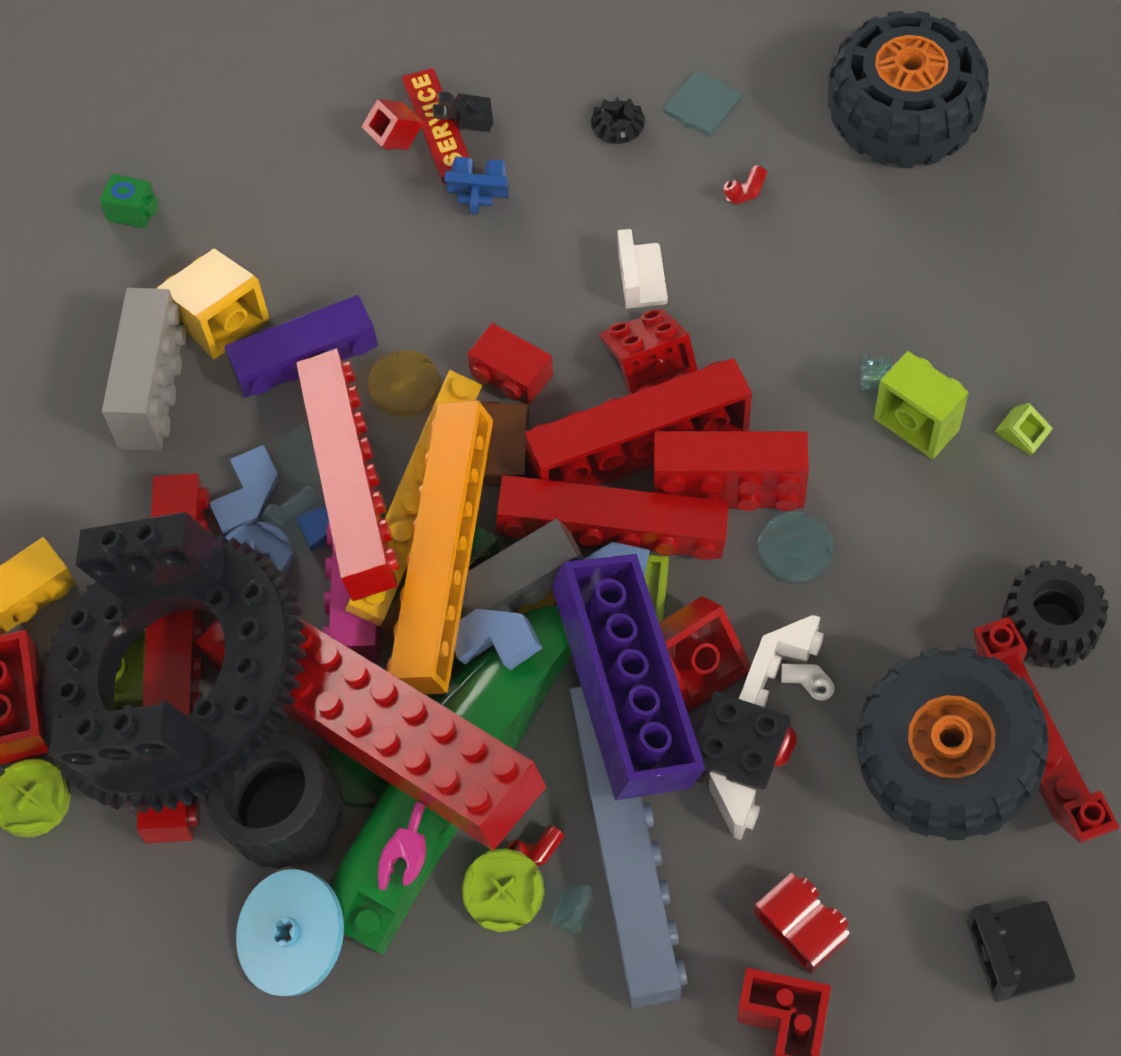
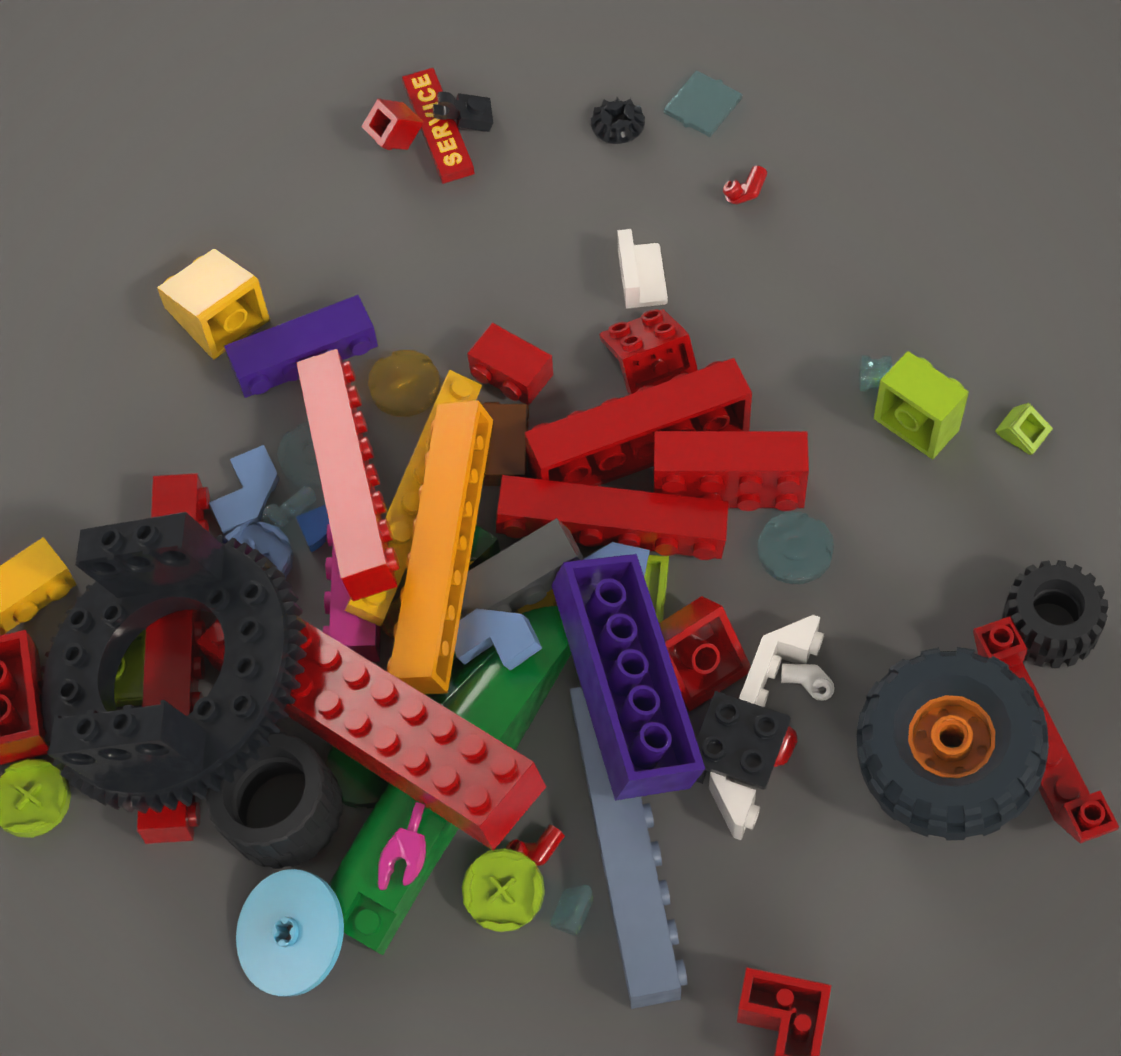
(128, 201): green brick -> none
(144, 369): light grey brick -> none
(477, 188): blue hips -> none
(802, 922): red brick -> none
(907, 88): black wheel -> none
(1019, 949): black bracket -> none

